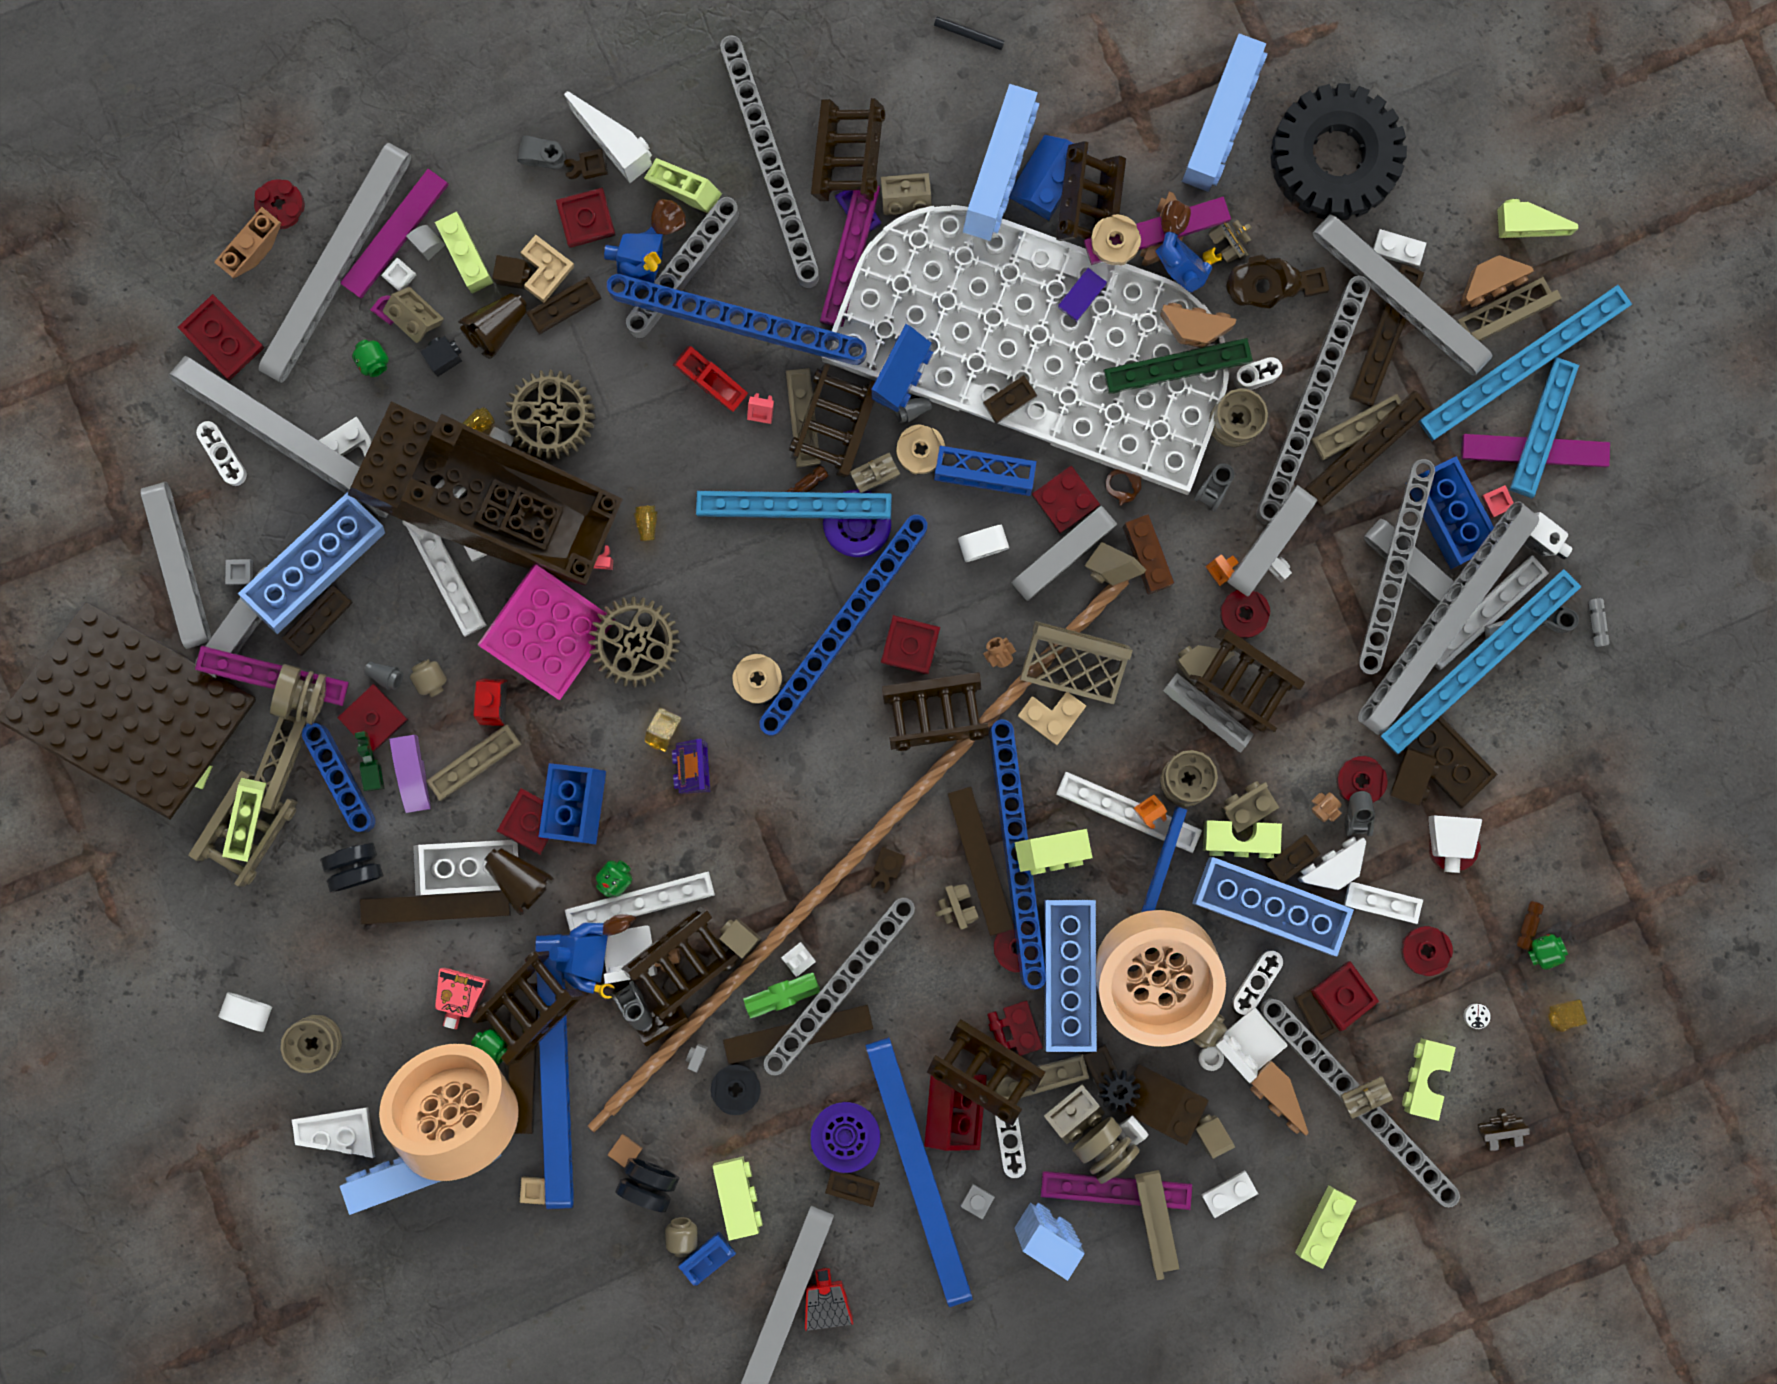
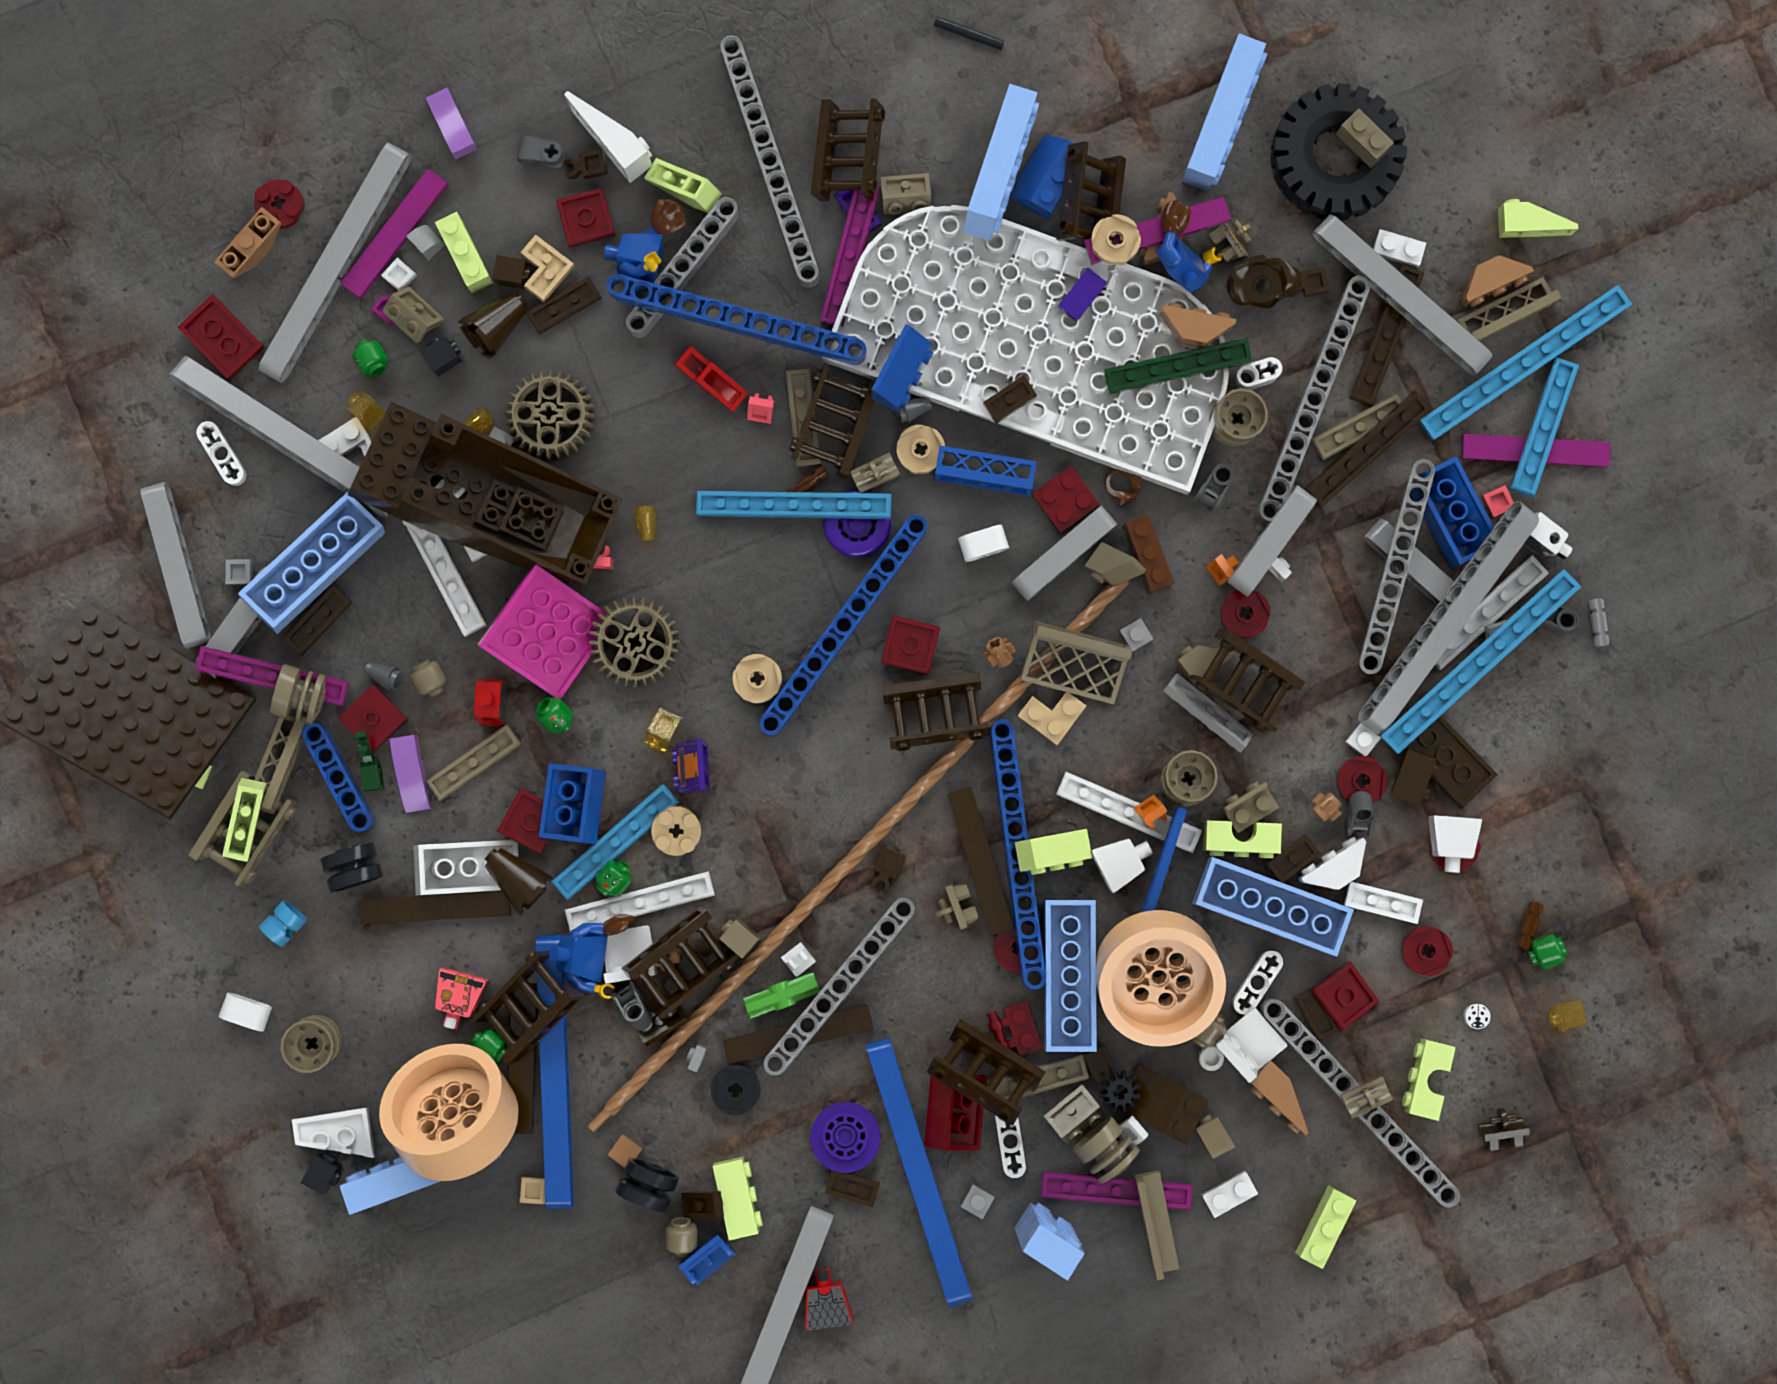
(285, 920): none -> dark azure wheel
(322, 1173): none -> black brick
(365, 409): none -> clear yellow bracket
(451, 123): none -> medium lavender slope
(554, 715): none -> green head
(613, 842): none -> dark azure tile
(667, 819): none -> tan plate
(702, 1204): none -> dark brown plate
(1120, 862): none -> white torso
(1136, 634): none -> light grey plate
(1362, 740): none -> white plate
(1364, 138): none -> dark tan brick

